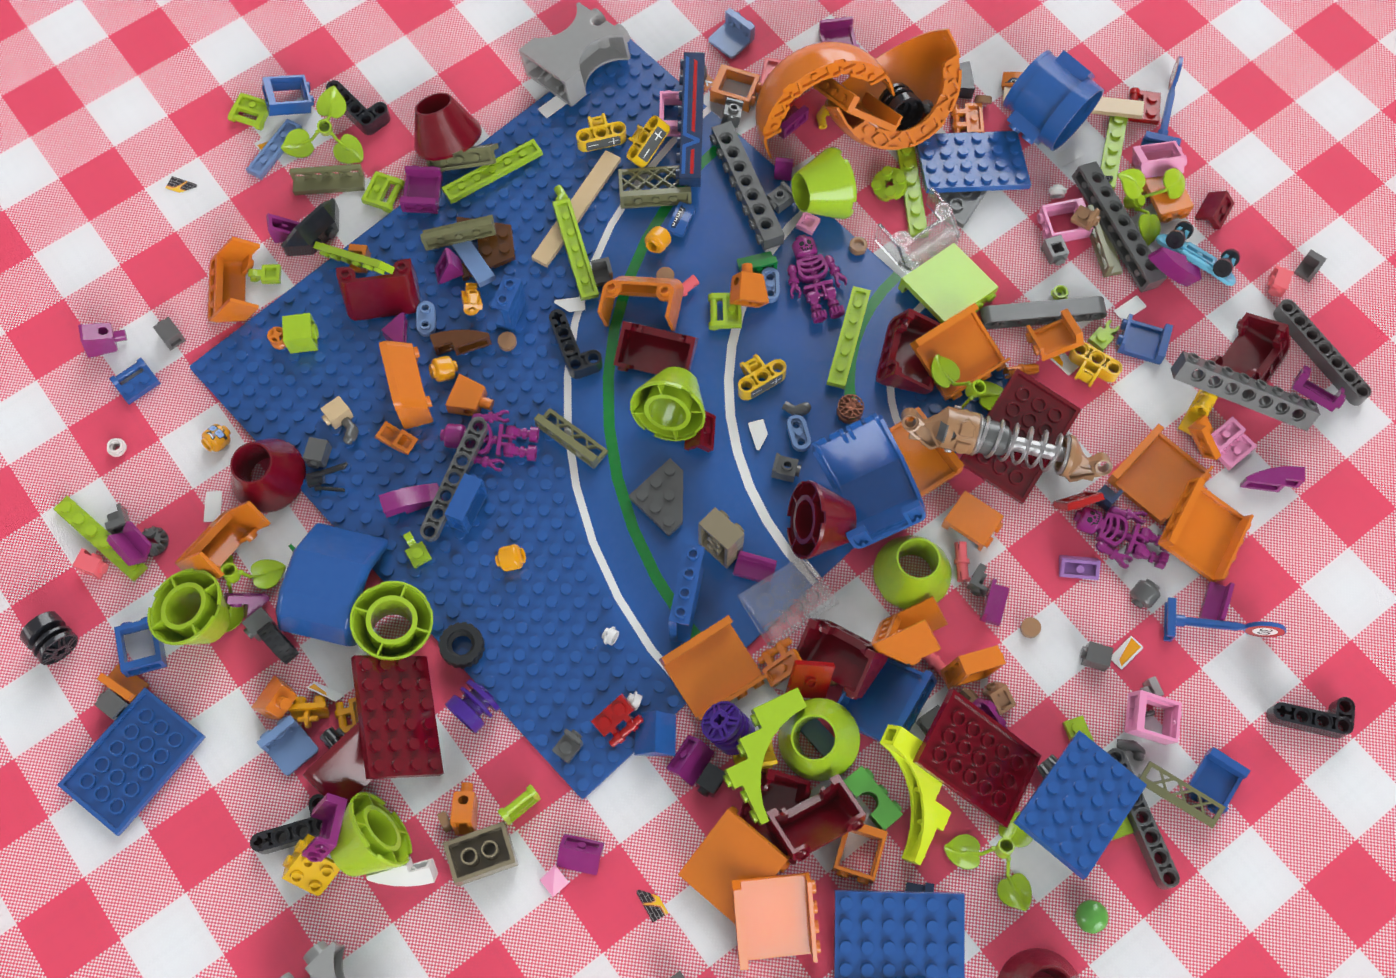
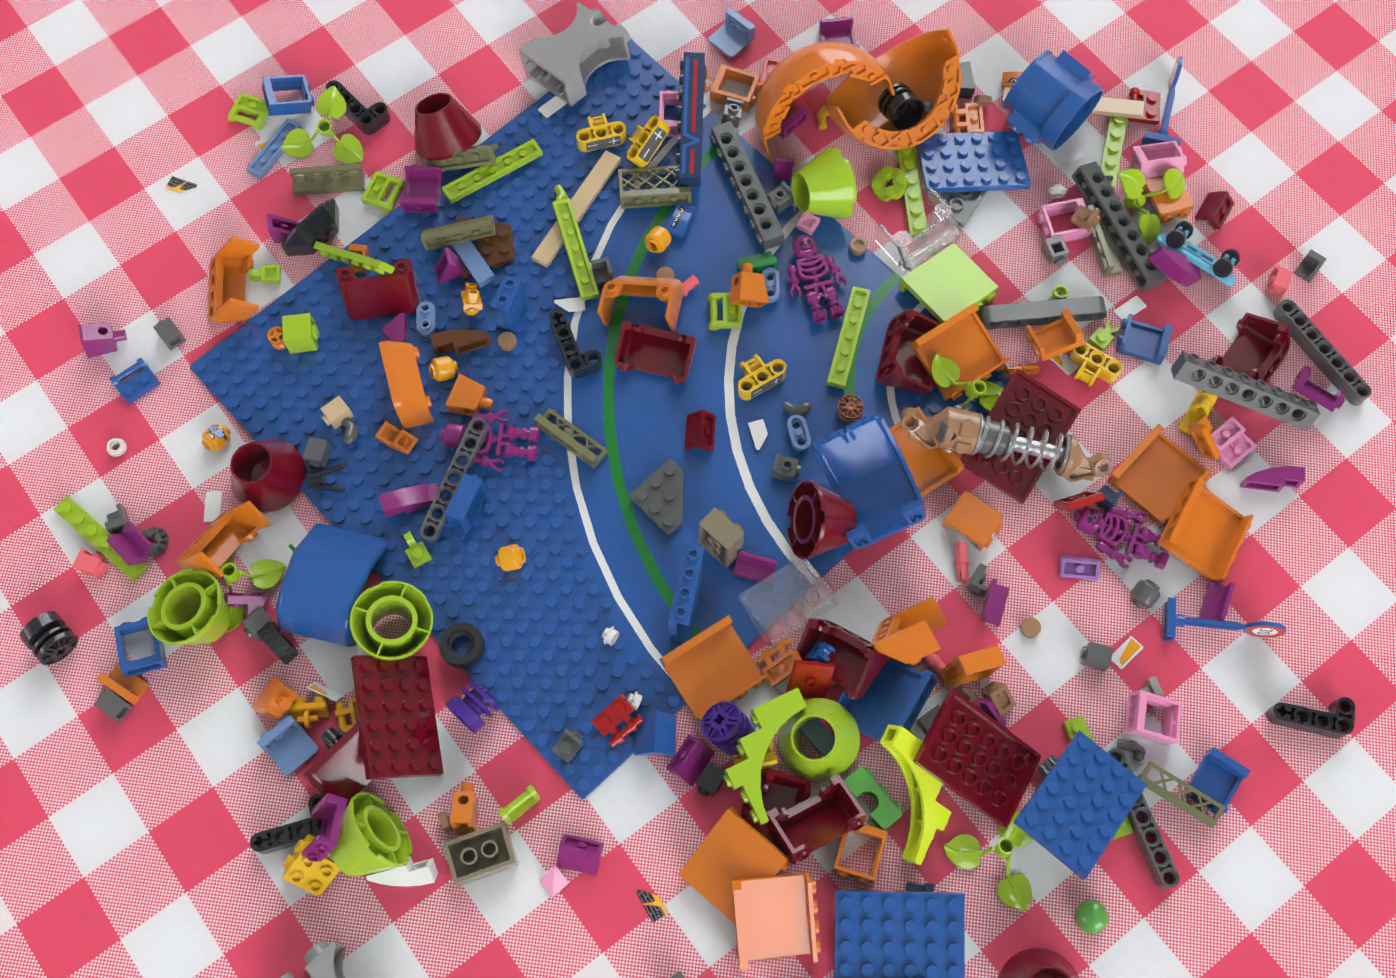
(131, 761): blue plate -> none
(669, 405): lime cone -> none
(819, 652): none -> blue plate
(868, 109): orange panel -> none
(901, 588): lime cone -> none

